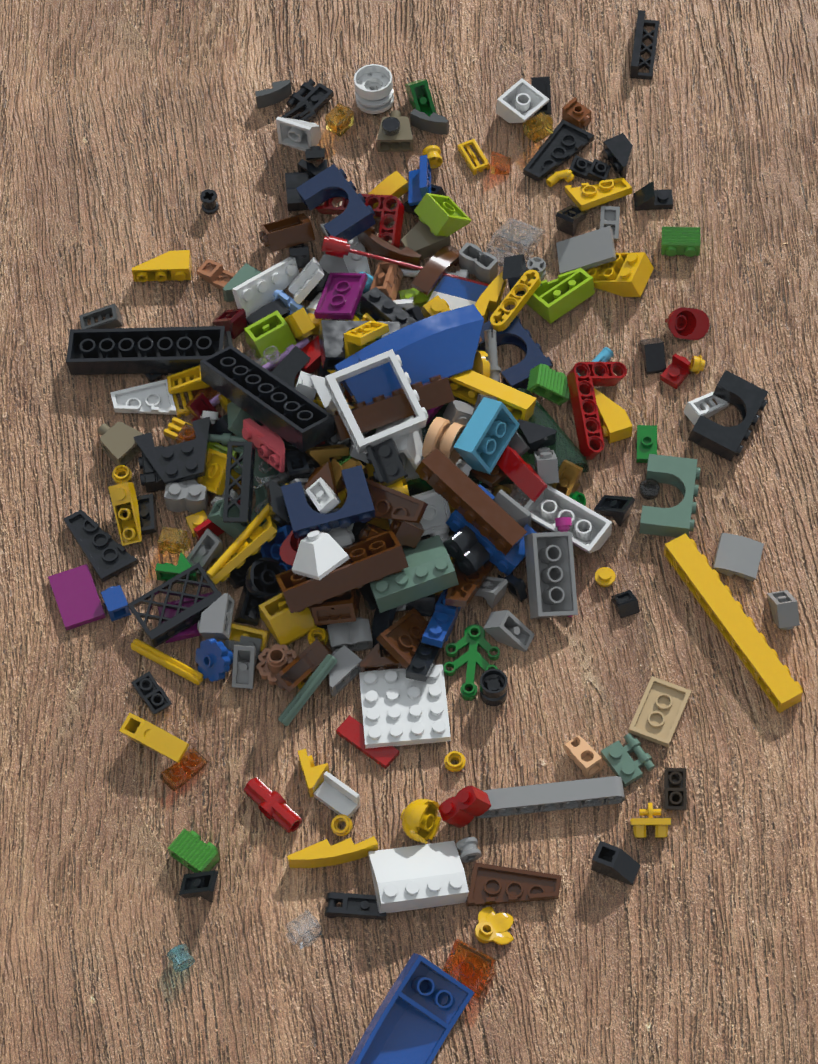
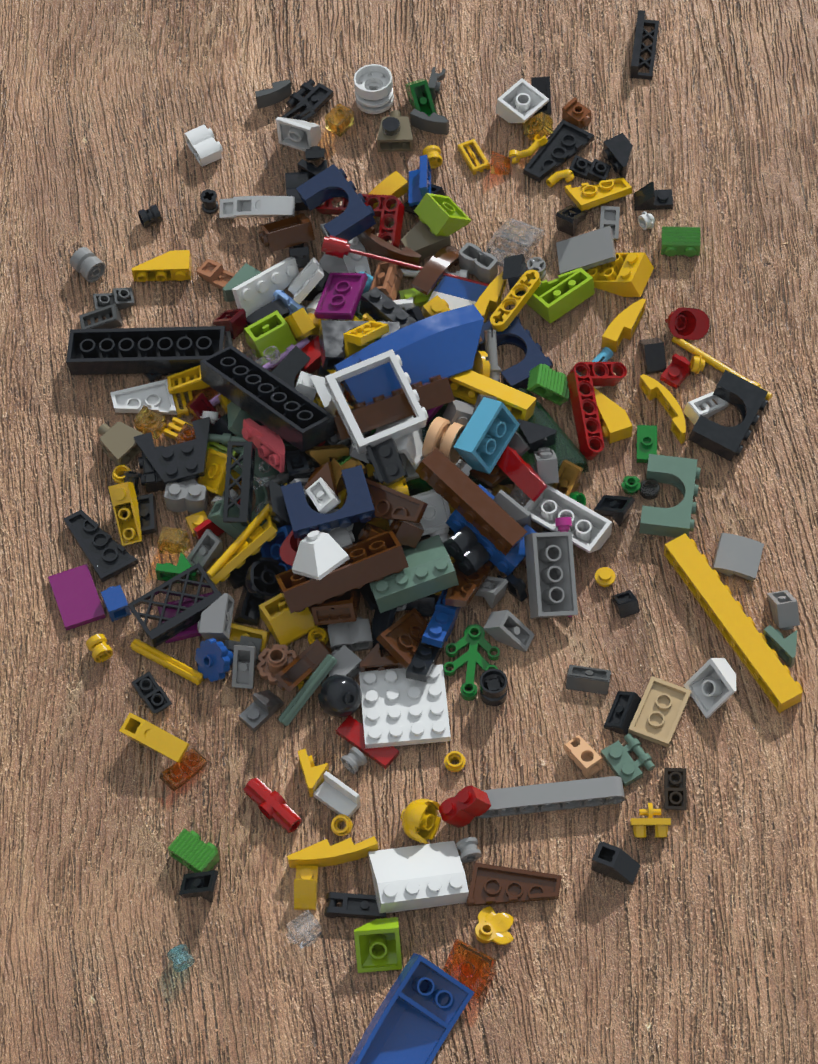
(87, 264): none -> light grey wheel
(99, 648): none -> yellow wheel
(120, 296): none -> dark grey slope
(131, 476): none -> black bush
(150, 216): none -> black wheel
(150, 421): none -> clear yellow brick
(203, 145): none -> white brick
(257, 207): none -> white slope
(262, 708): none -> flat silver slope
(306, 887): none -> yellow slope
(340, 696): none -> black cylinder
(353, 760): none -> light grey wheel
(378, 946): none -> lime slope
(434, 84): none -> dark grey plate
(538, 142): none -> yellow arm
(588, 679): none -> dark grey slope
(622, 712): none -> black slope
(623, 325): none -> yellow slope
(631, 489): none -> green plate
(646, 220): none -> white plate
(654, 389): none -> yellow slope
(712, 685): none -> white slope
(713, 362): none -> yellow bar
(784, 647): none -> sand green slope

